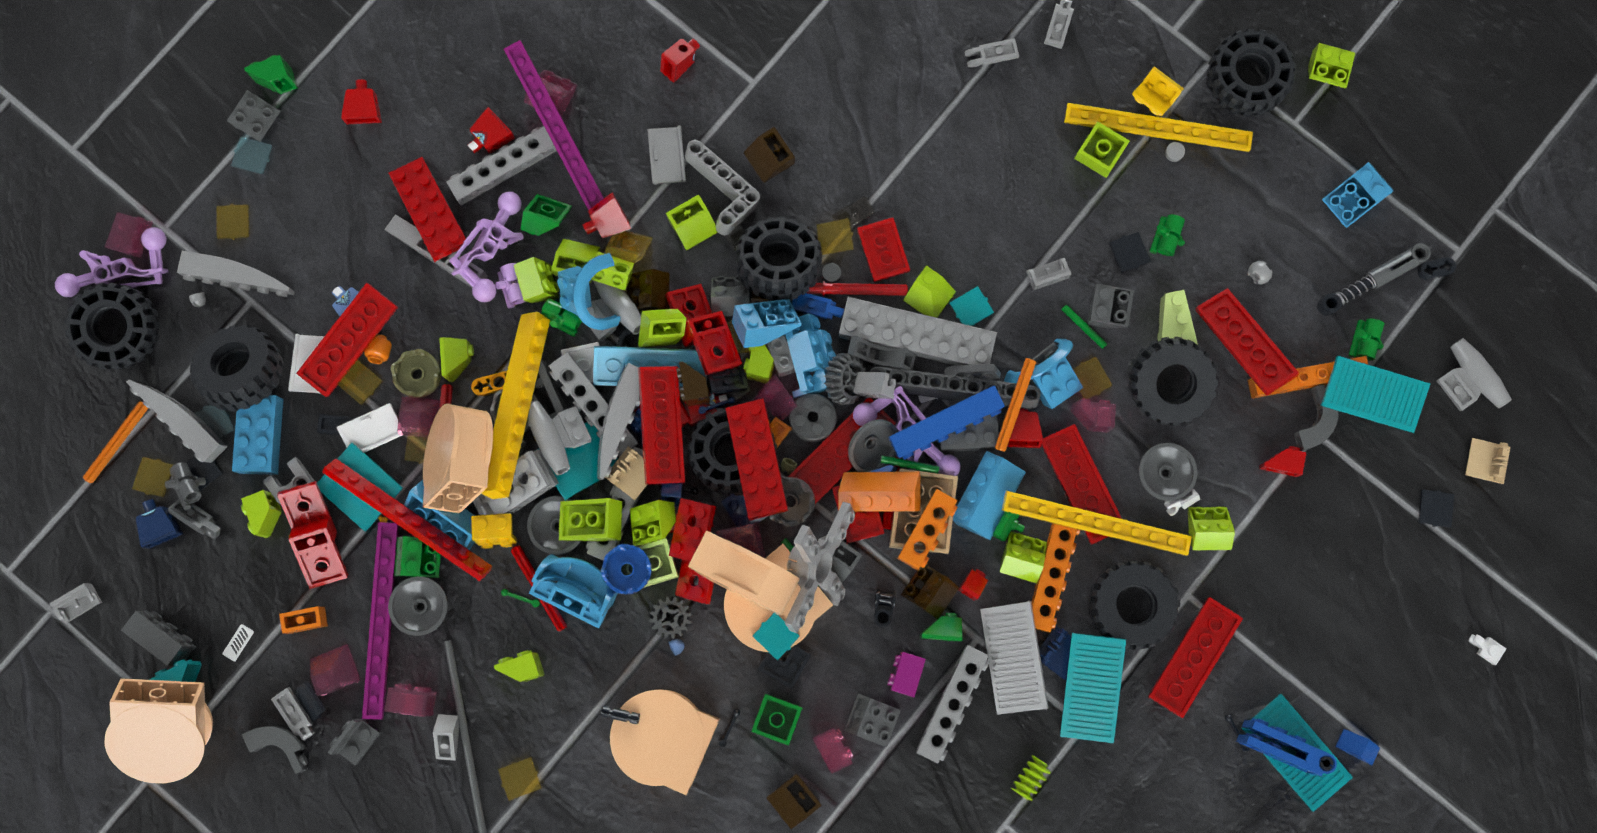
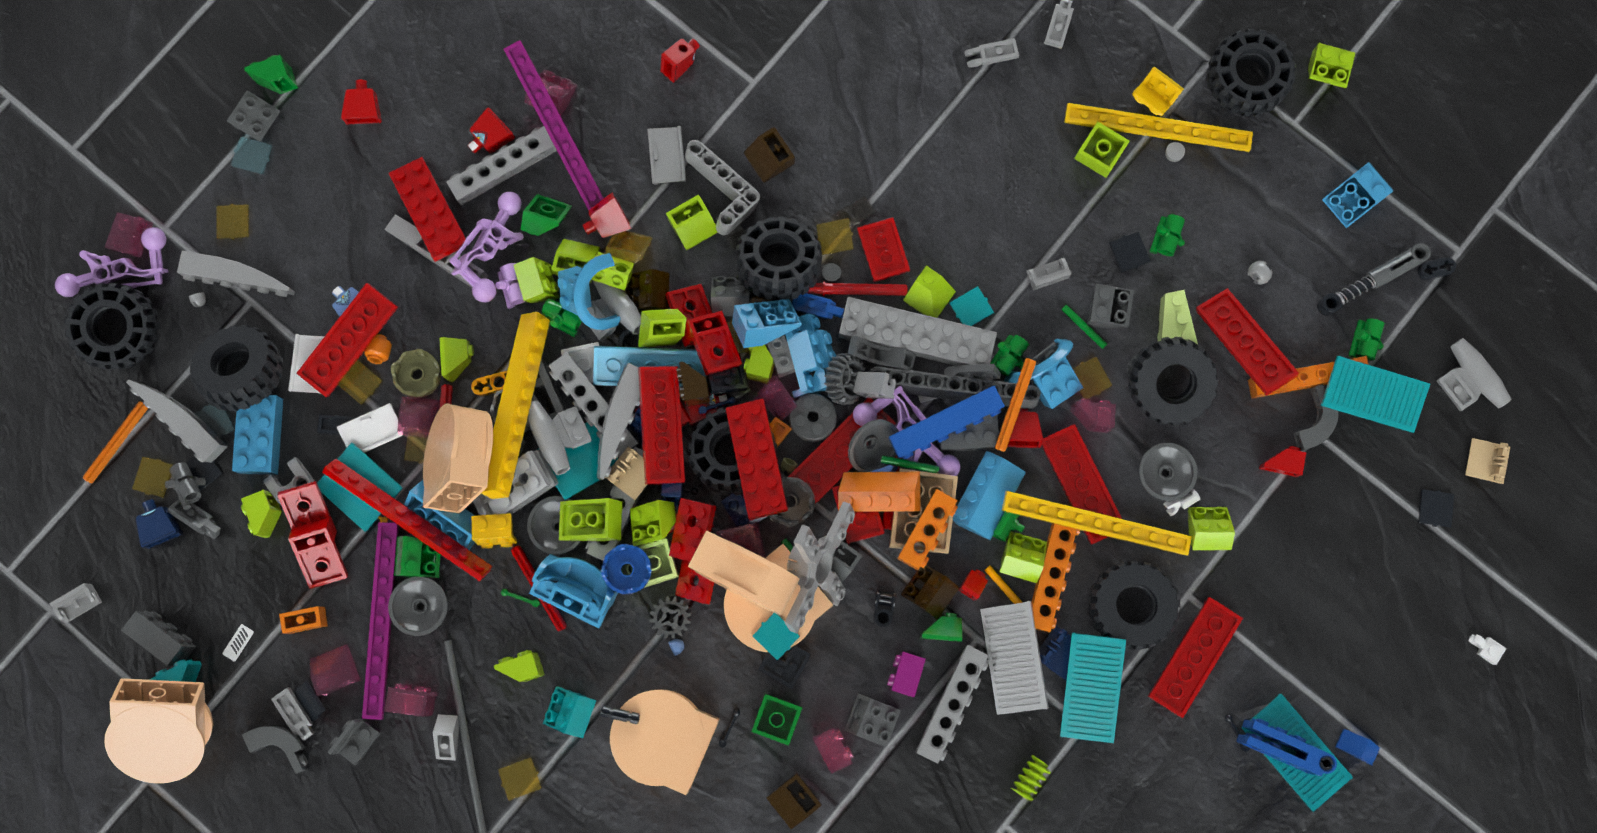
(569, 712): none -> teal slope
(1002, 585): none -> light orange bar
(1010, 354): none -> green pin

